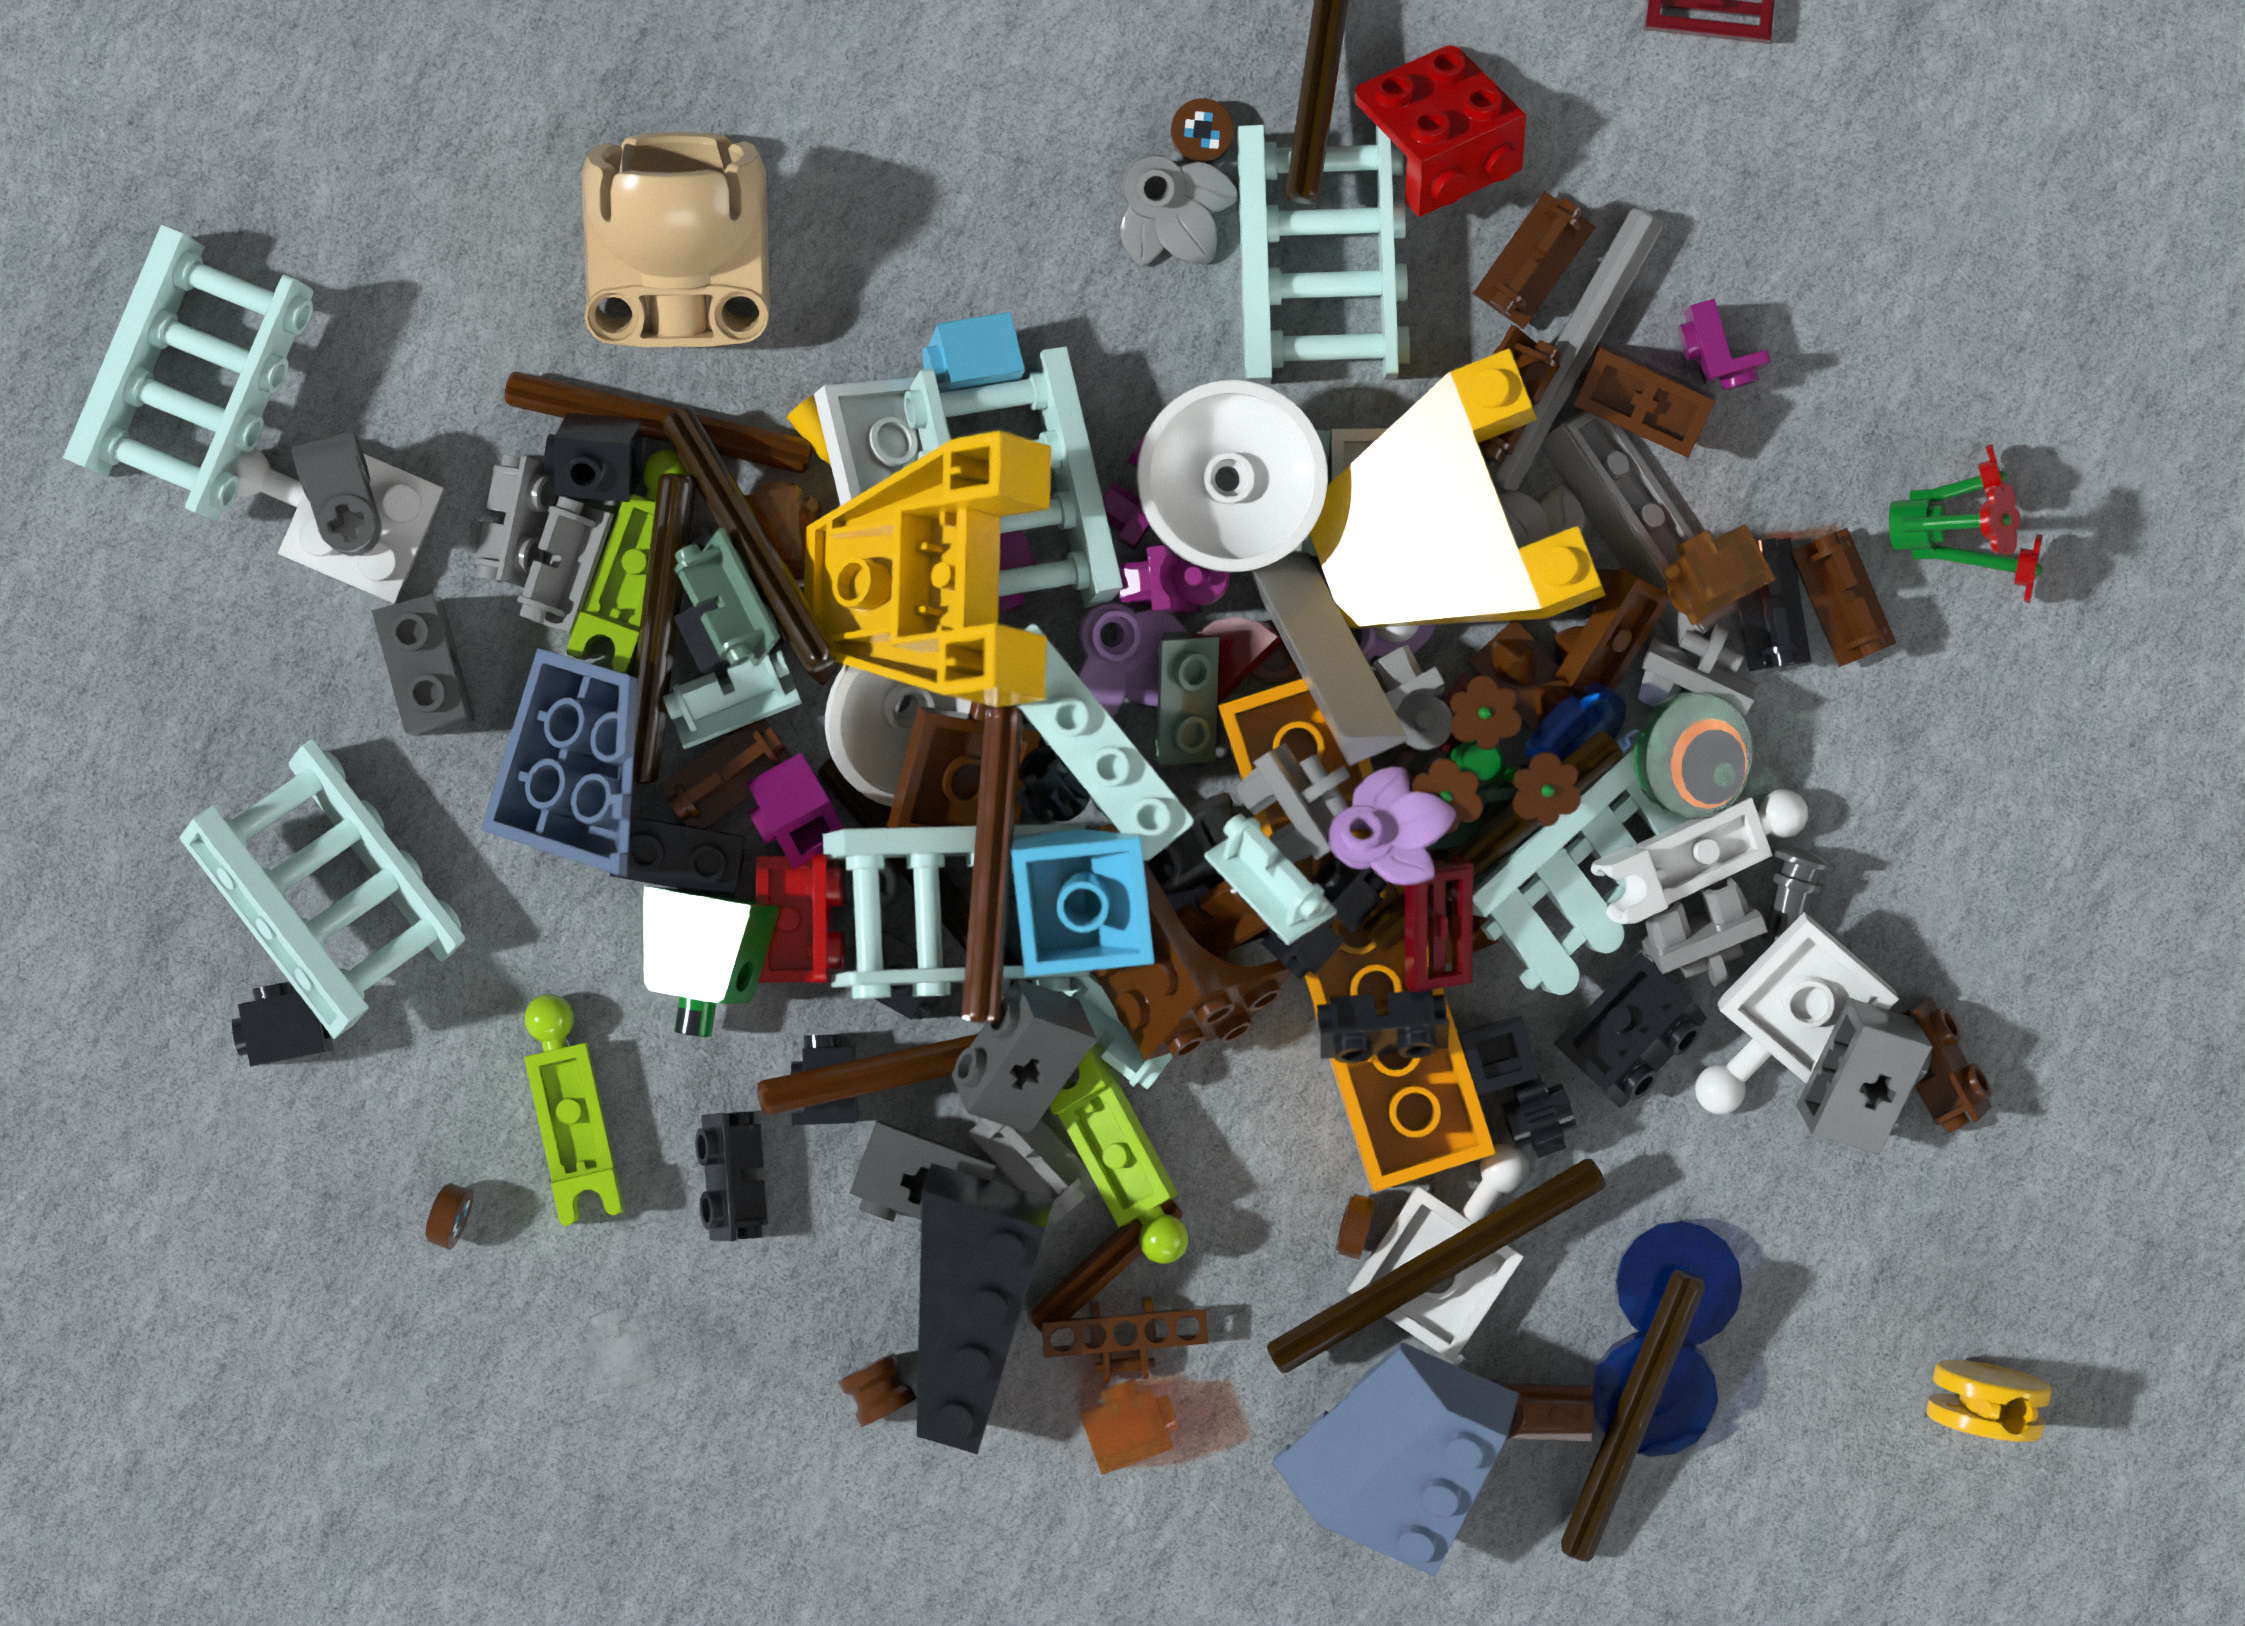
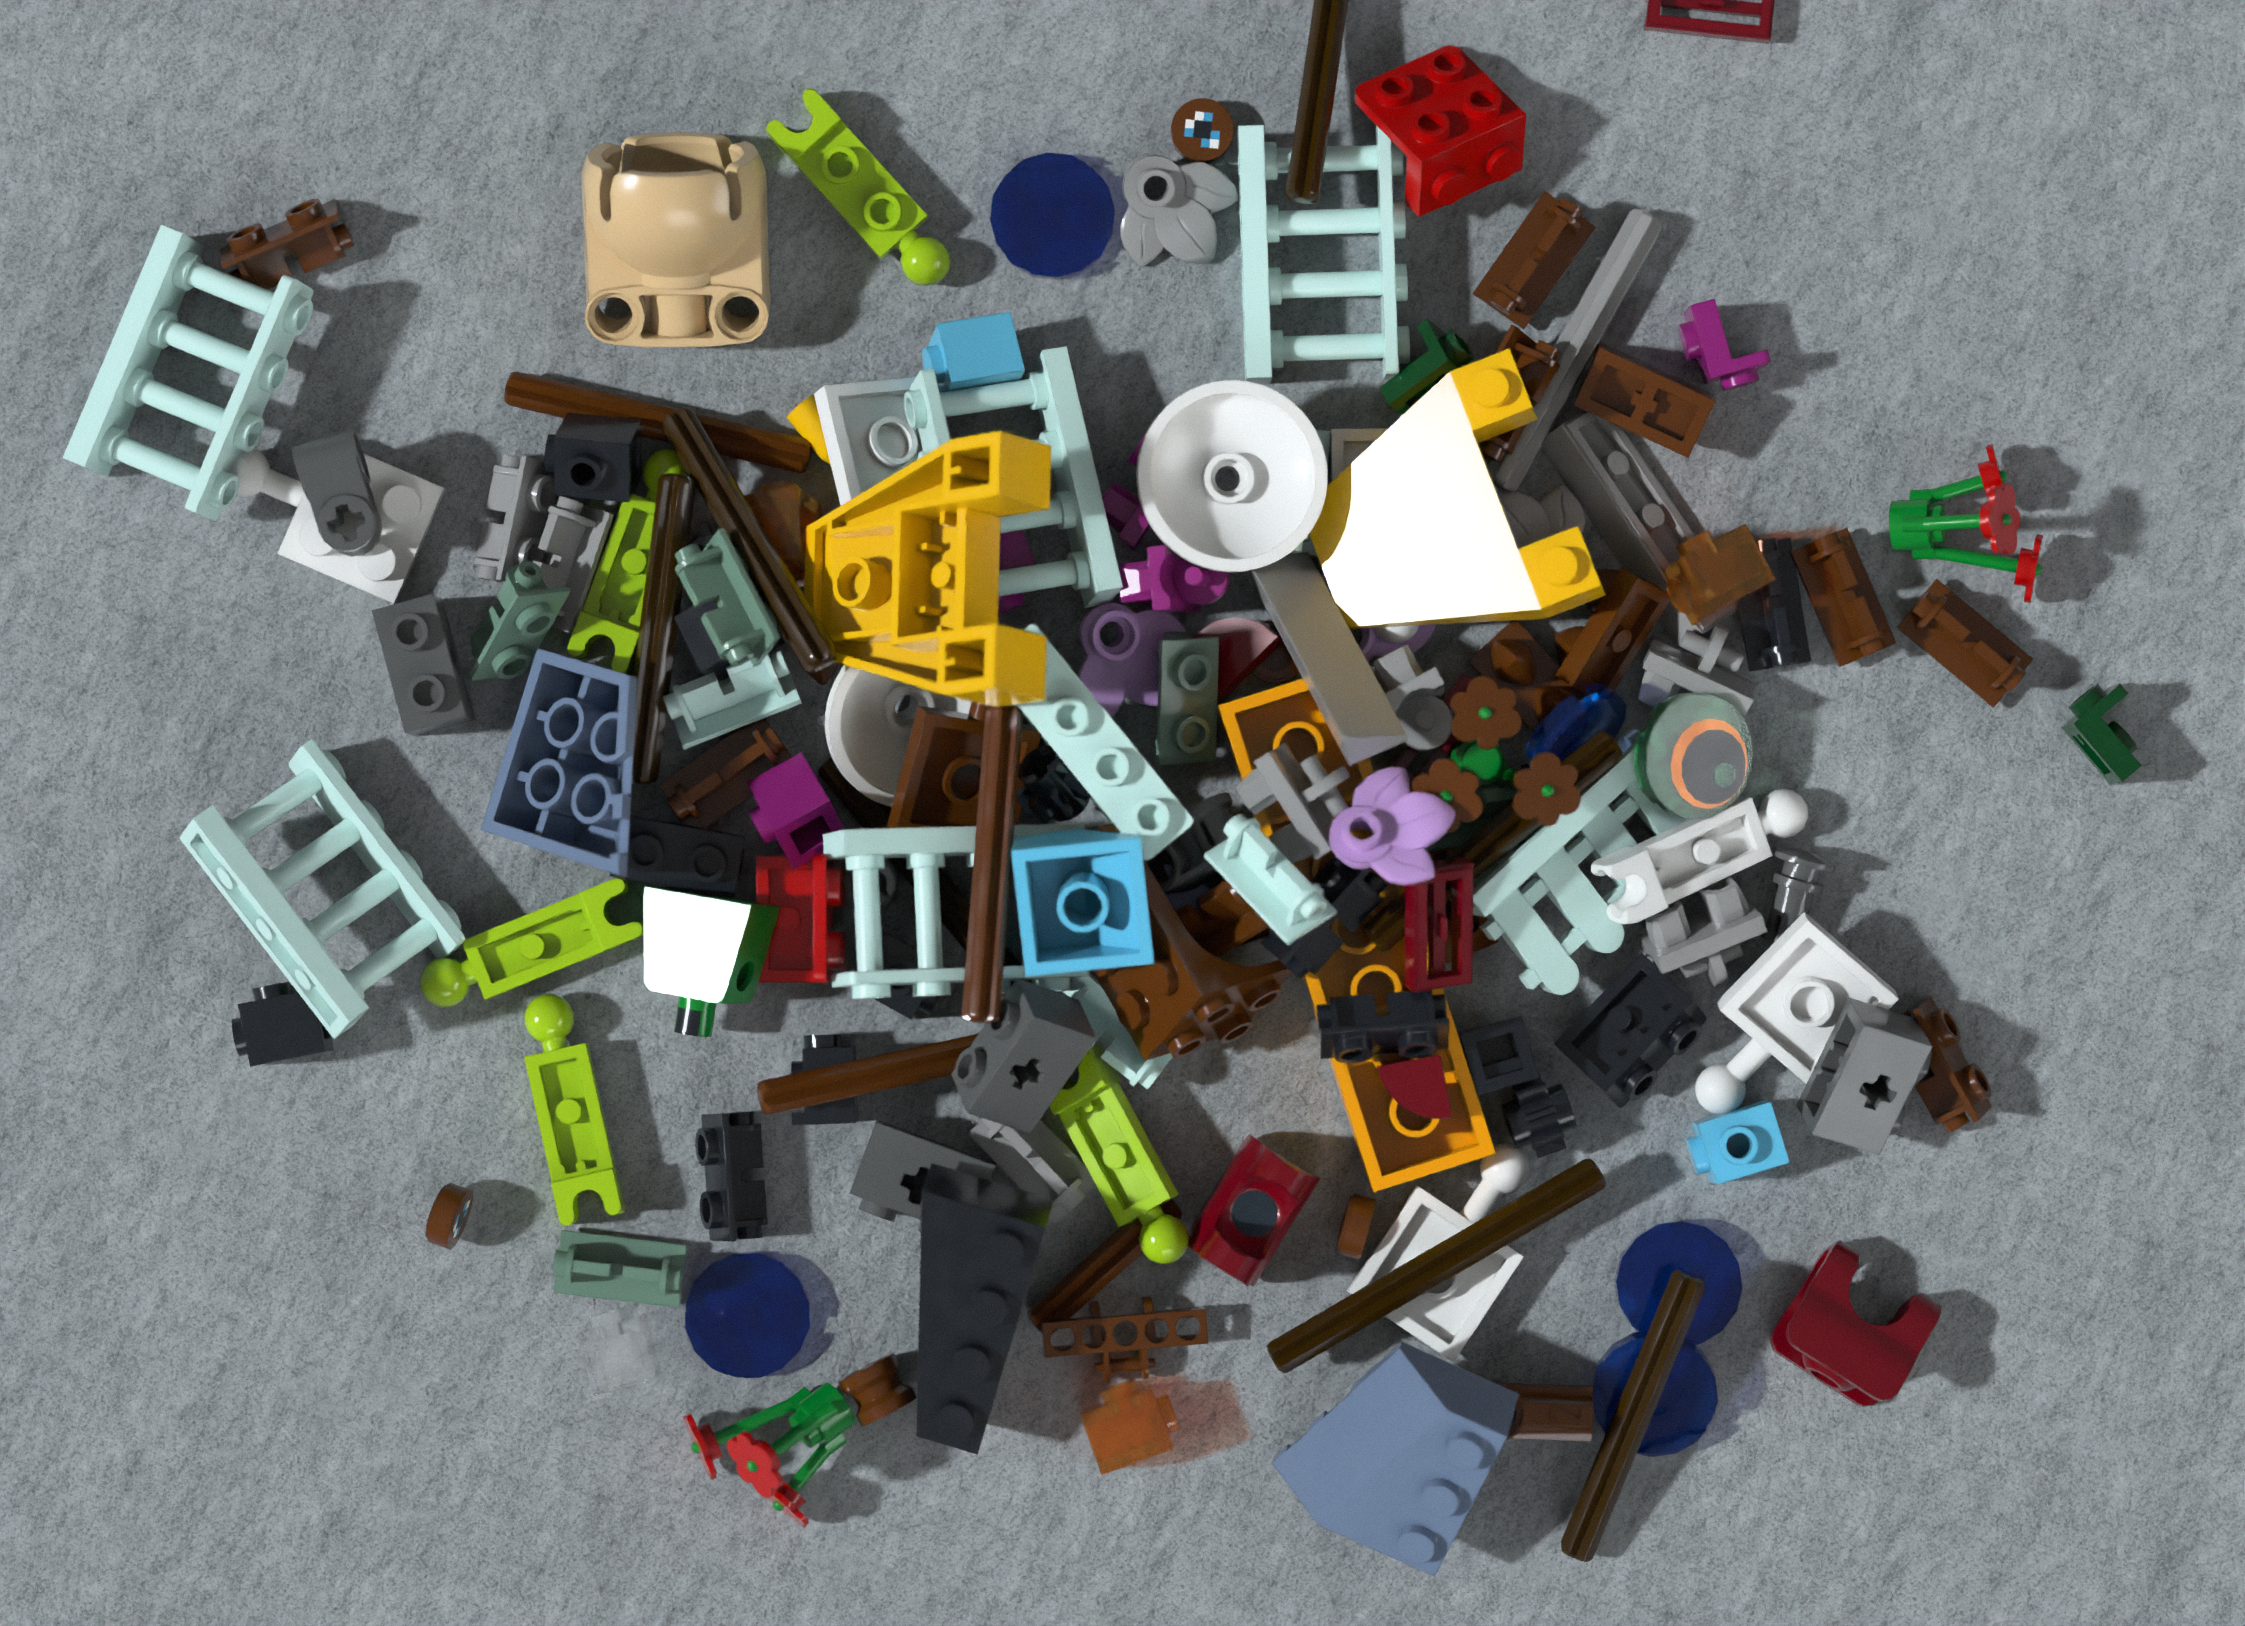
(306, 233): none -> reddish brown hinge
(517, 625): none -> sand green hinge
(532, 946): none -> lime plate
(619, 1268): none -> sand green hinge
(747, 1315): none -> clear blue tile
(817, 1419): none -> plant
(861, 190): none -> lime plate
(1052, 216): none -> clear blue tile
(1250, 1211): none -> dark red piece
(1418, 1086): none -> dark red tile
(1445, 354): none -> dark green bracket
(1737, 1143): none -> medium azure brick
(1840, 1348): none -> dark red piece
(1965, 643): none -> reddish brown hinge
(1991, 1401): yellow head -> none
(2103, 744): none -> dark green bracket

